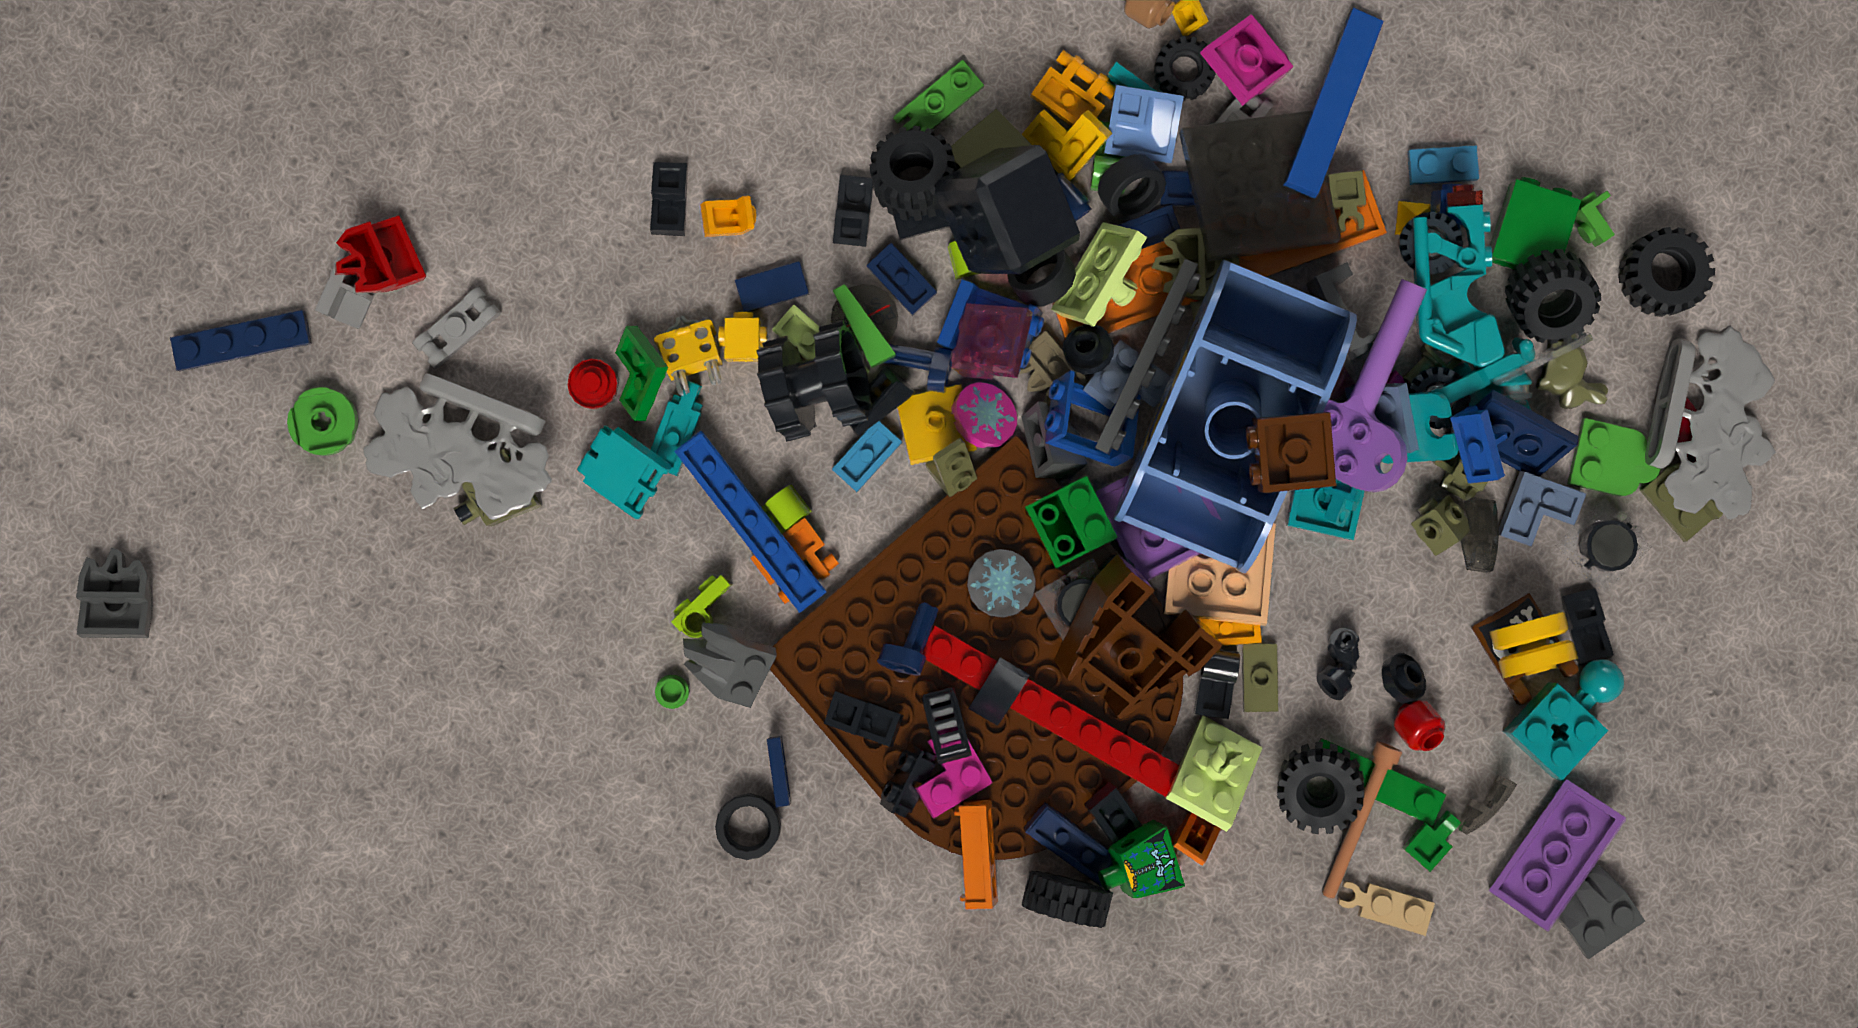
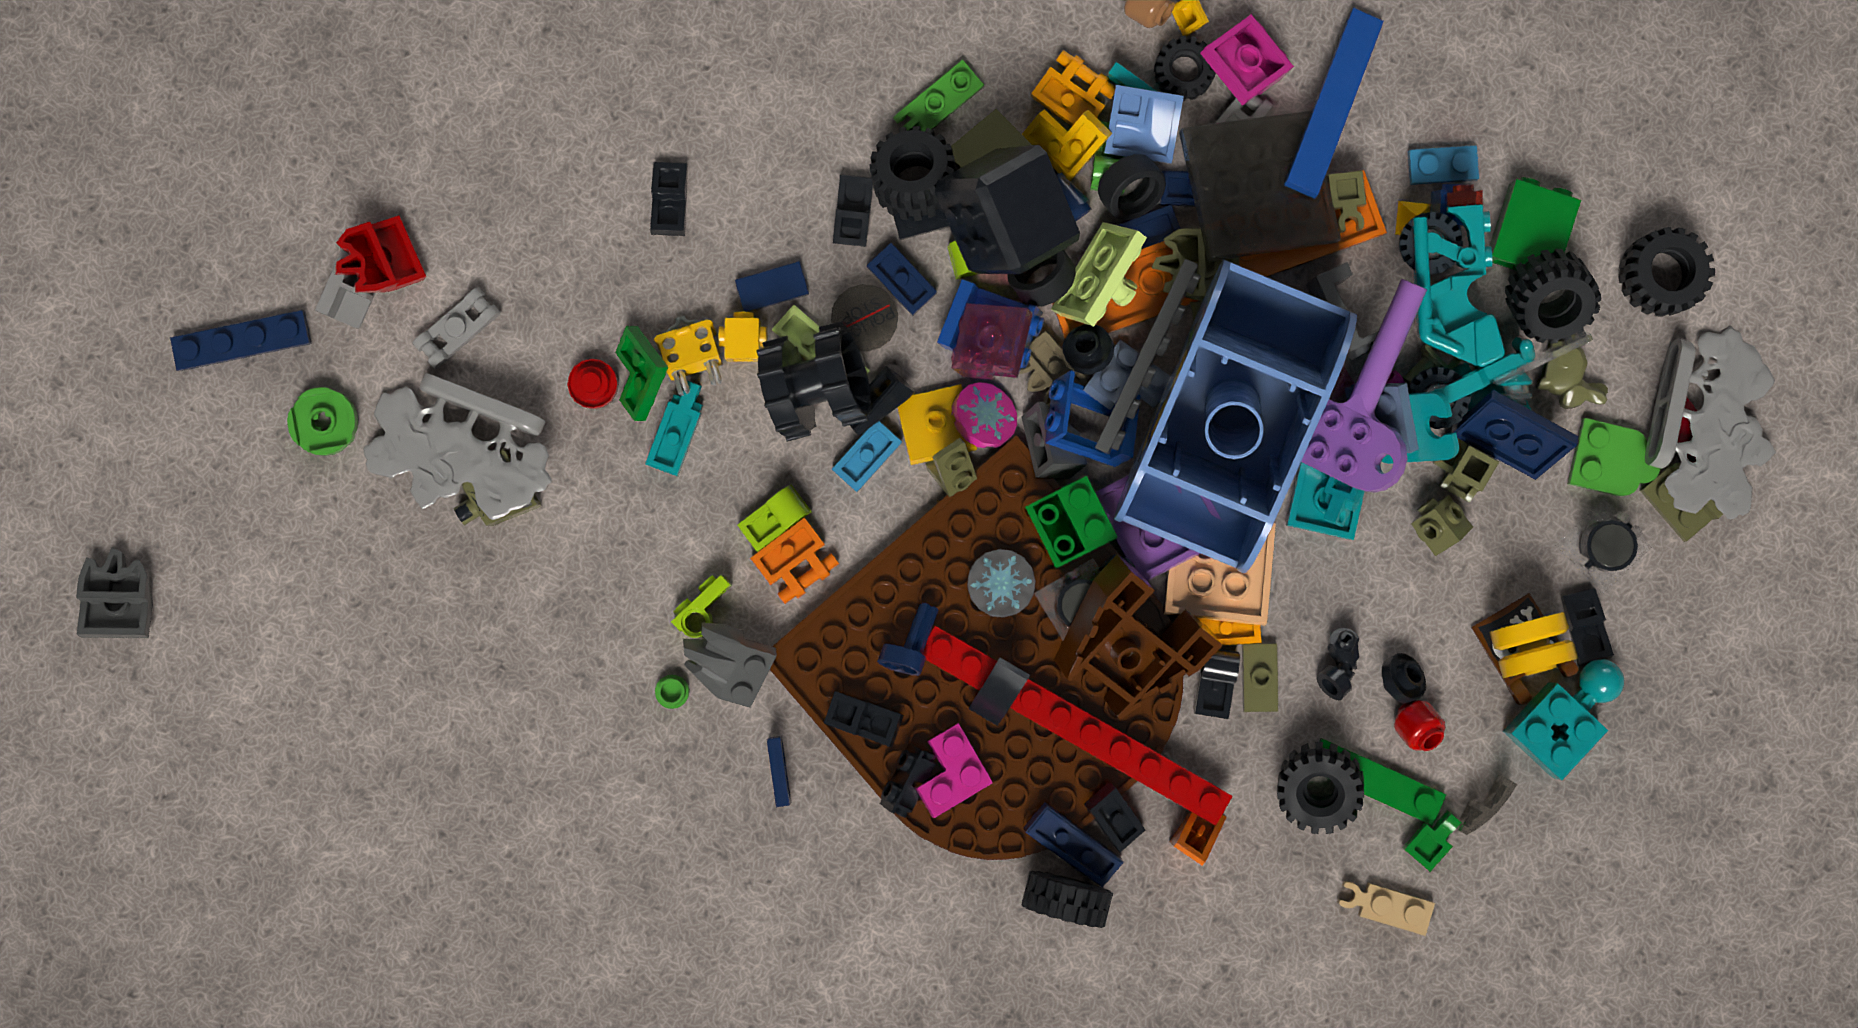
(621, 470): teal plate -> none
(727, 841): black tyre -> none
(728, 217): light orange bracket -> none
(750, 521): blue tile -> none
(870, 339): bright green piece -> none
(936, 362): dark blue piece -> none
(942, 705): black slope -> none
(978, 854): orange container -> none
(1143, 863): green torso -> none
(1214, 773): yellowish green plate -> none
(1292, 452): reddish brown plate -> none
(1384, 758): nougat piece -> none
(1478, 445): blue panel -> none
(1481, 544): clear smoke slope -> none
(1531, 500): sand blue plate -> none
(1557, 855): medium lavender plate -> none
(1592, 225): bright green bracket -> none
(1599, 913): dark grey plate -> none

